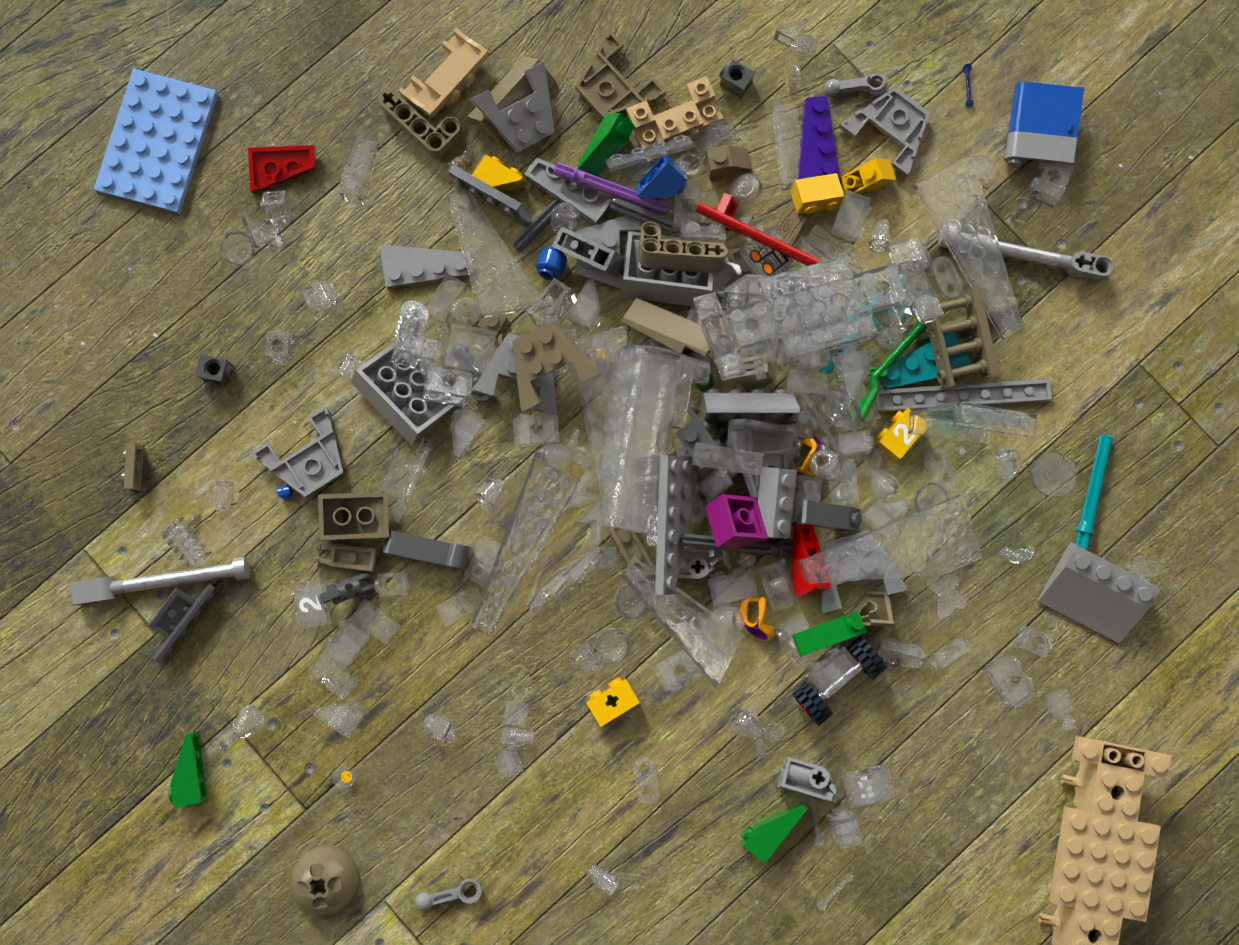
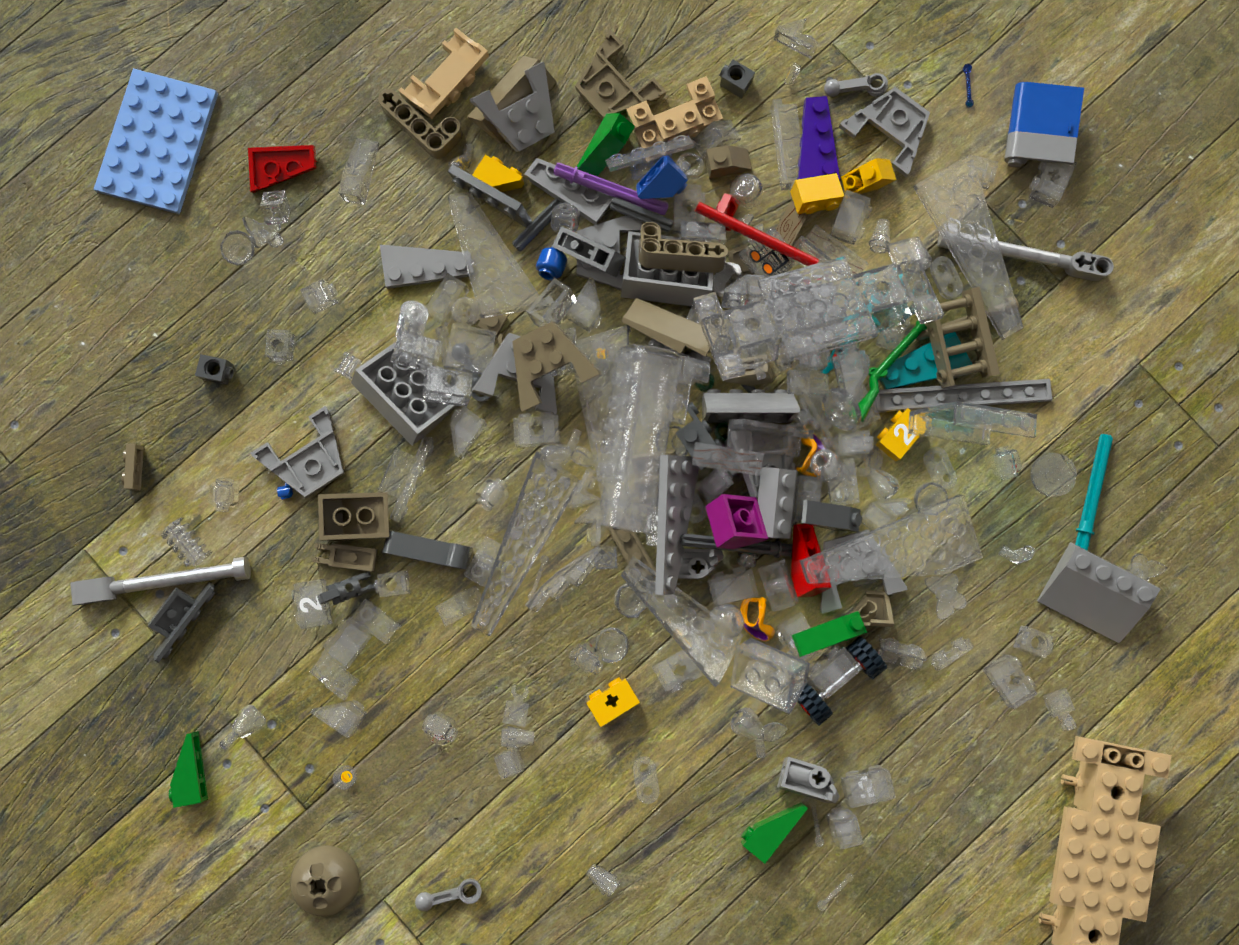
(769, 674): none -> clear slope

